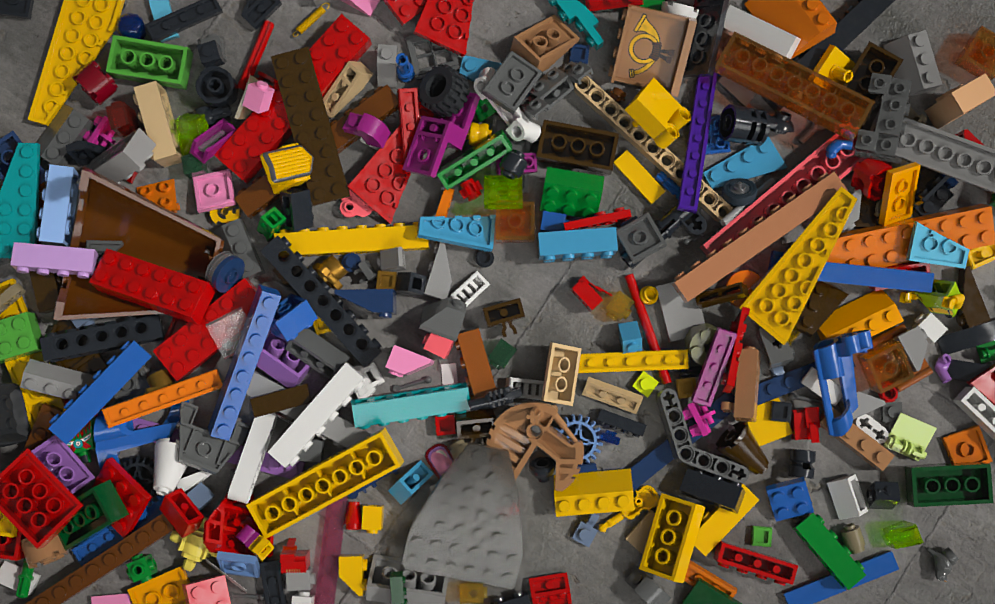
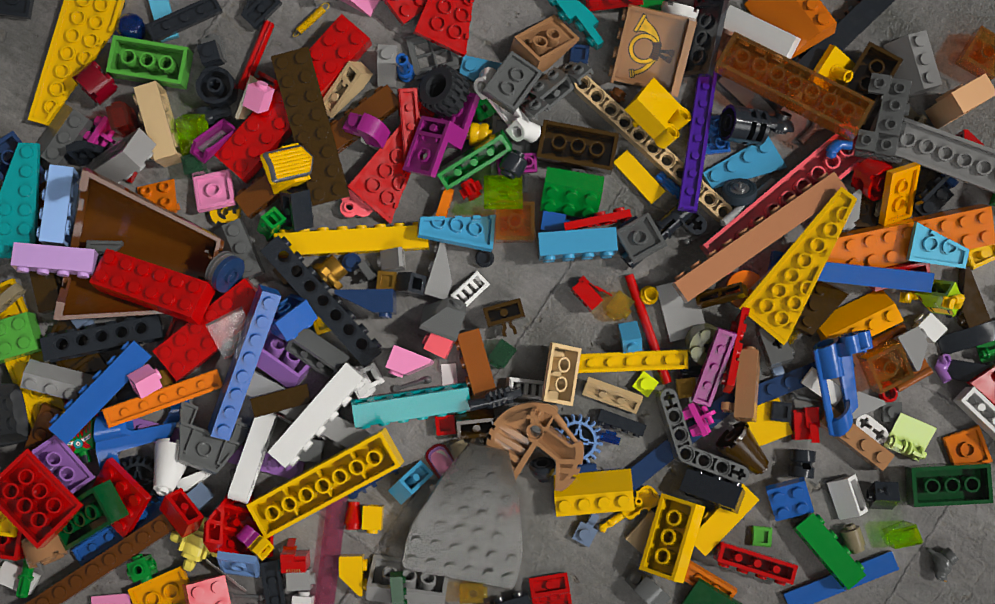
(145, 380): none -> bright pink brick

